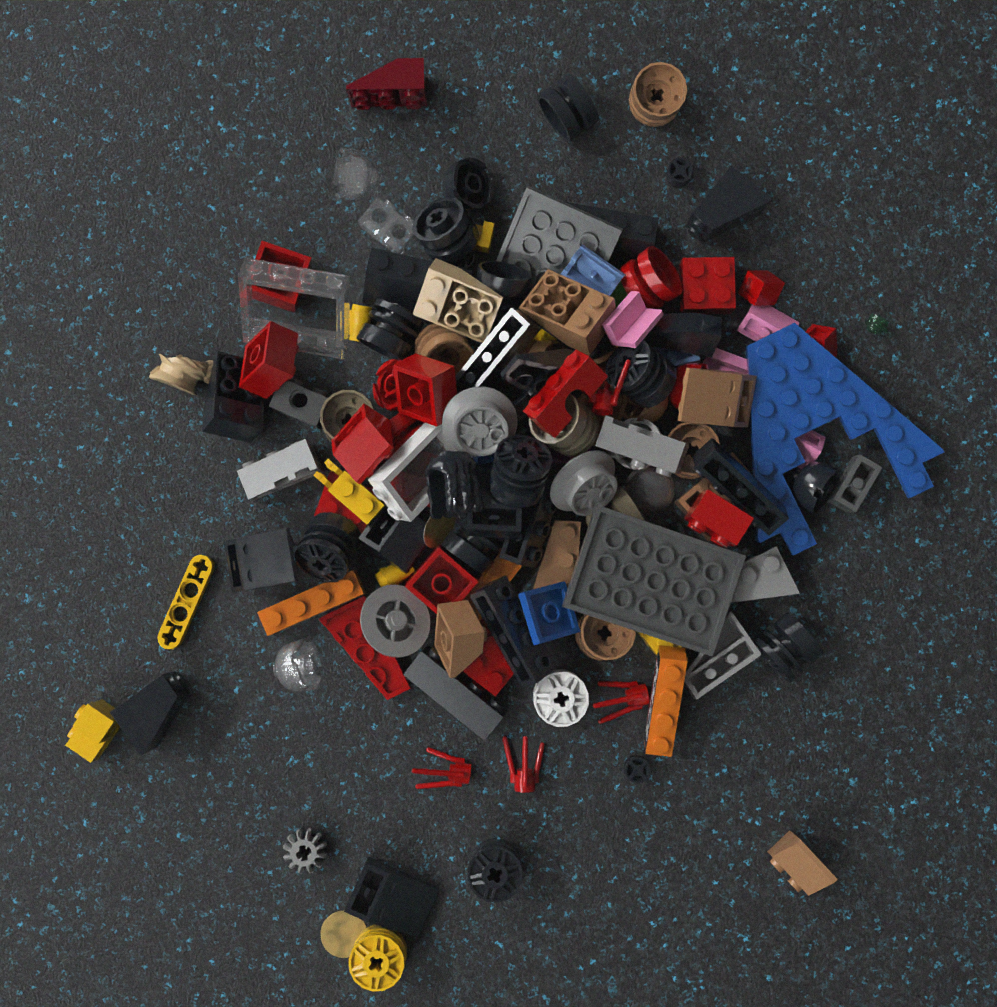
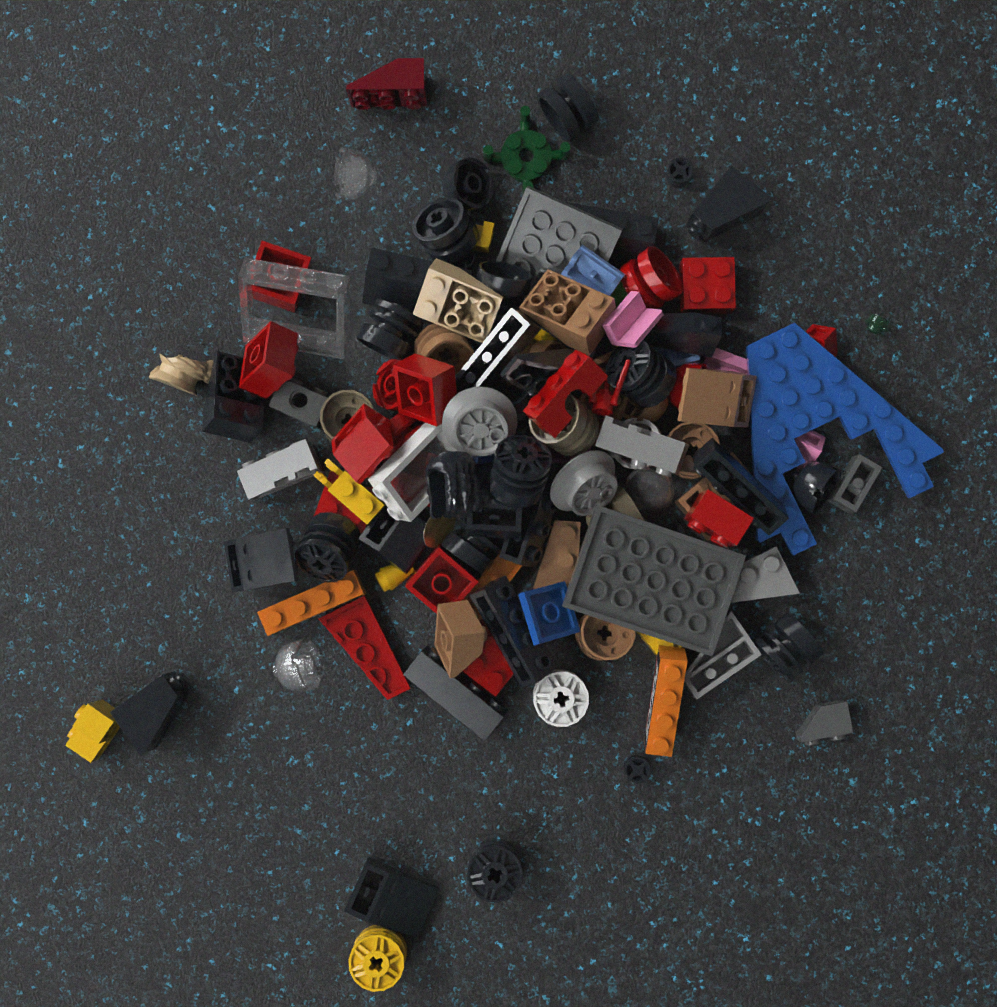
(183, 600): yellow beam -> none
(301, 860): light grey gear -> none
(340, 933): pearl gold sticker -> none
(358, 316): yellow cone -> none
(384, 231): clear brick -> none
(394, 621): light grey wheel -> none
(457, 775): red plant -> none
(525, 778): red plant -> none
(526, 140): none -> dark green plate
(635, 696): red plant -> none
(655, 80): medium nougat wheel -> none
(761, 287): red panel -> none
(763, 321): bright pink panel -> none
(801, 864): medium nougat slope -> none
(825, 721): none -> dark grey slope

